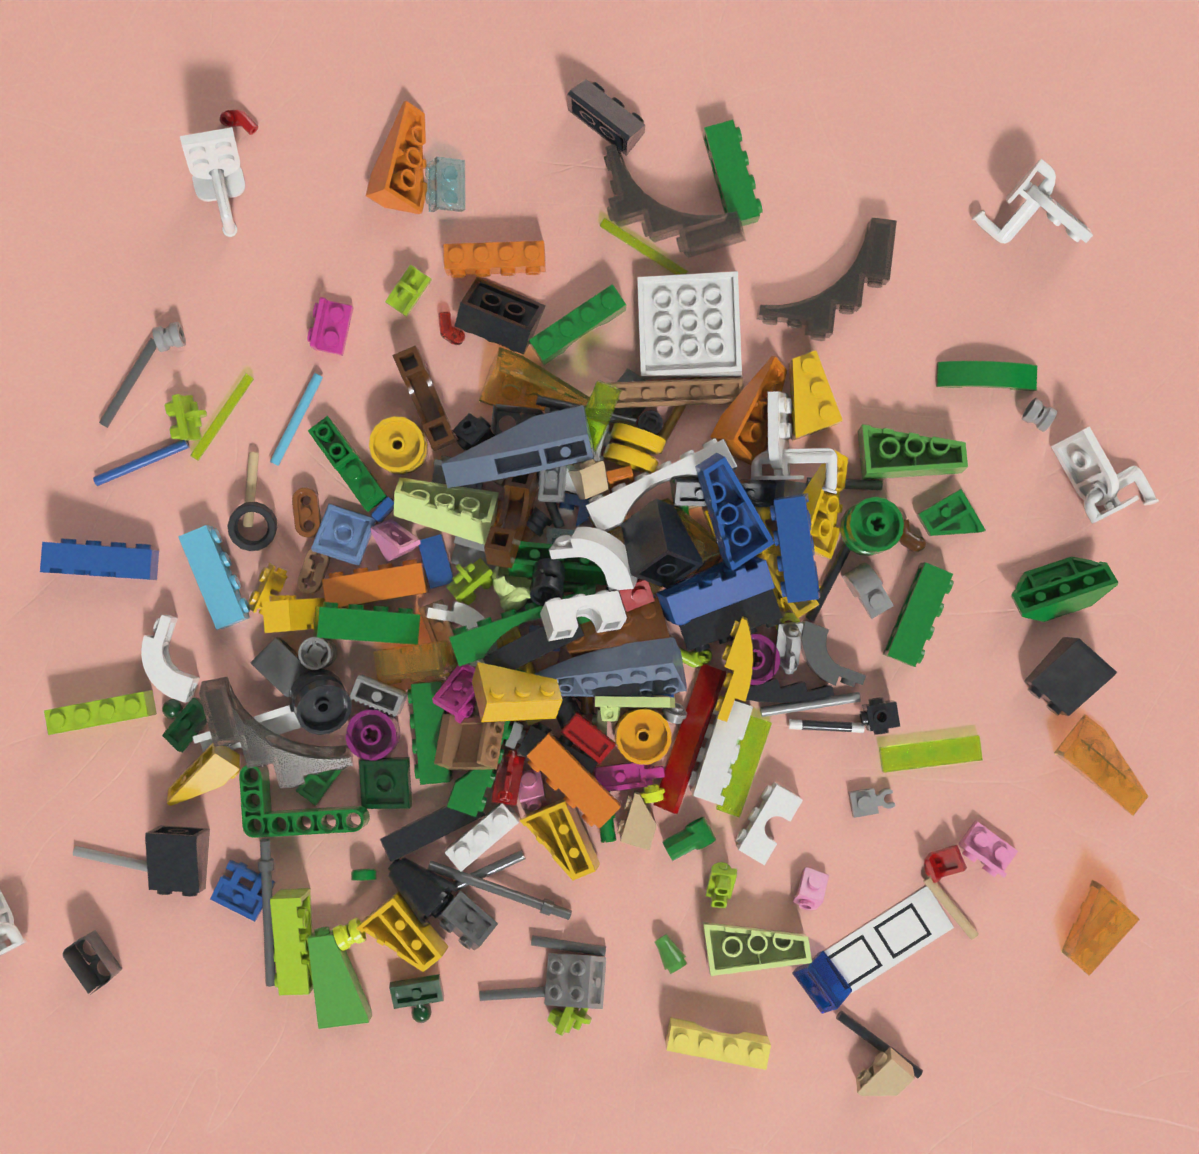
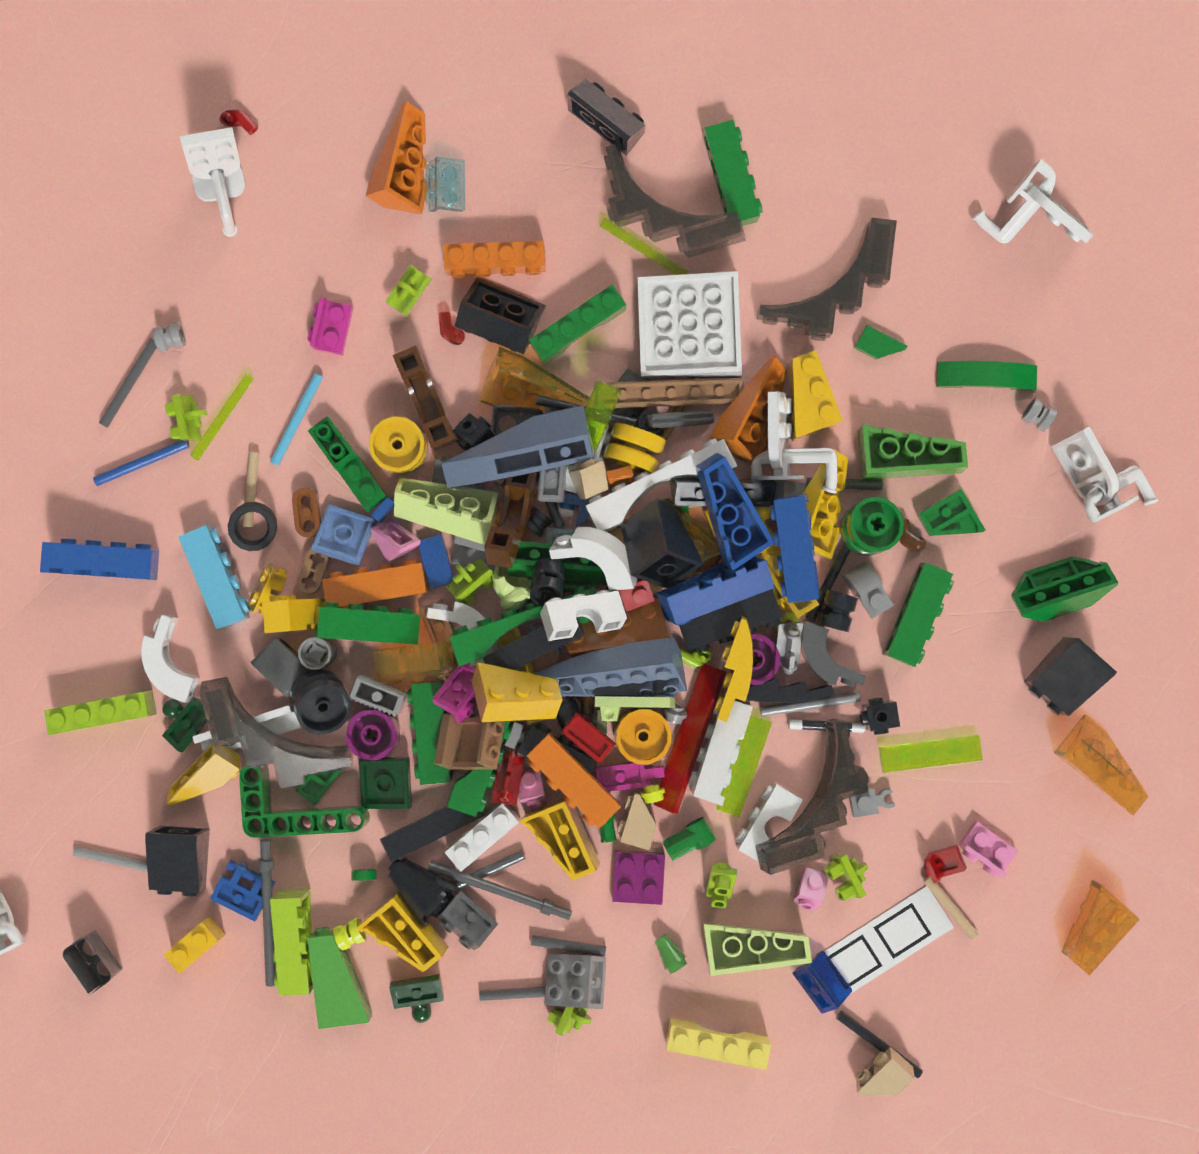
(194, 944): none -> yellow brick
(638, 877): none -> magenta plate
(679, 419): none -> dark grey axle
(837, 610): none -> black wheel
(839, 780): none -> clear smoke arch
(850, 874): none -> lime hips
(878, 344): none -> green tile

